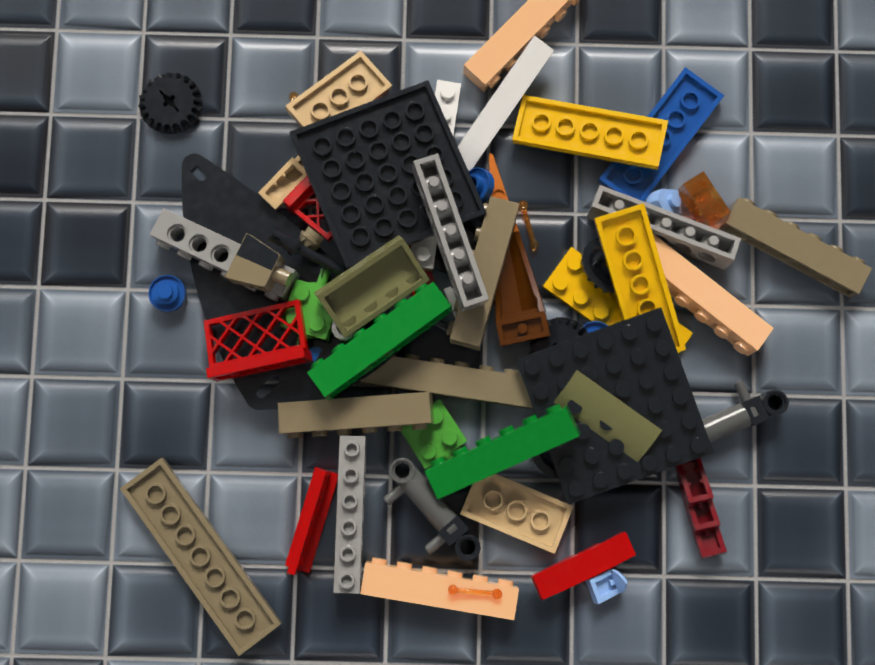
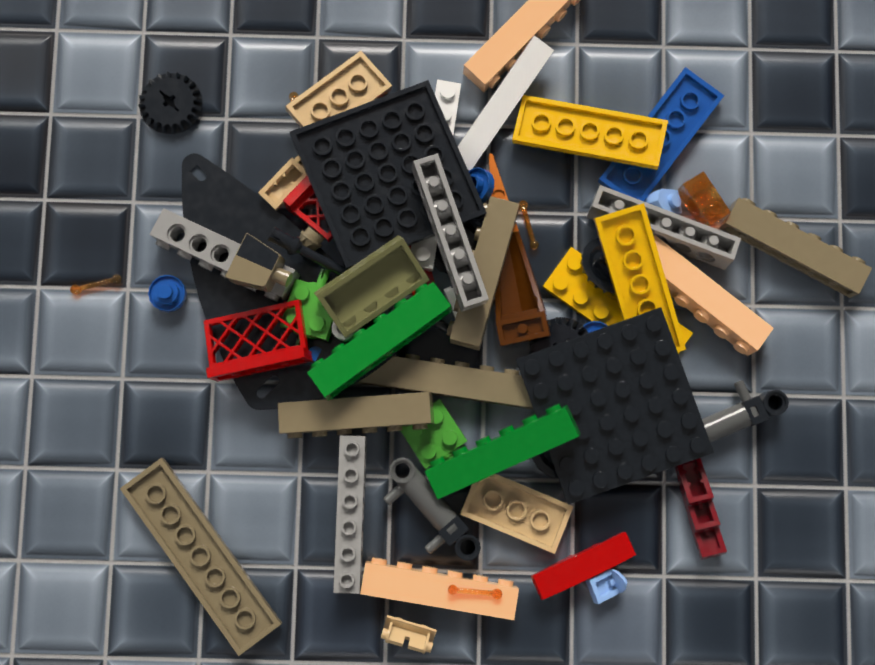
(76, 289): none -> clear orange hinge
(311, 521): red fence -> none
(419, 636): none -> tan hinge
(598, 404): olive slope -> none

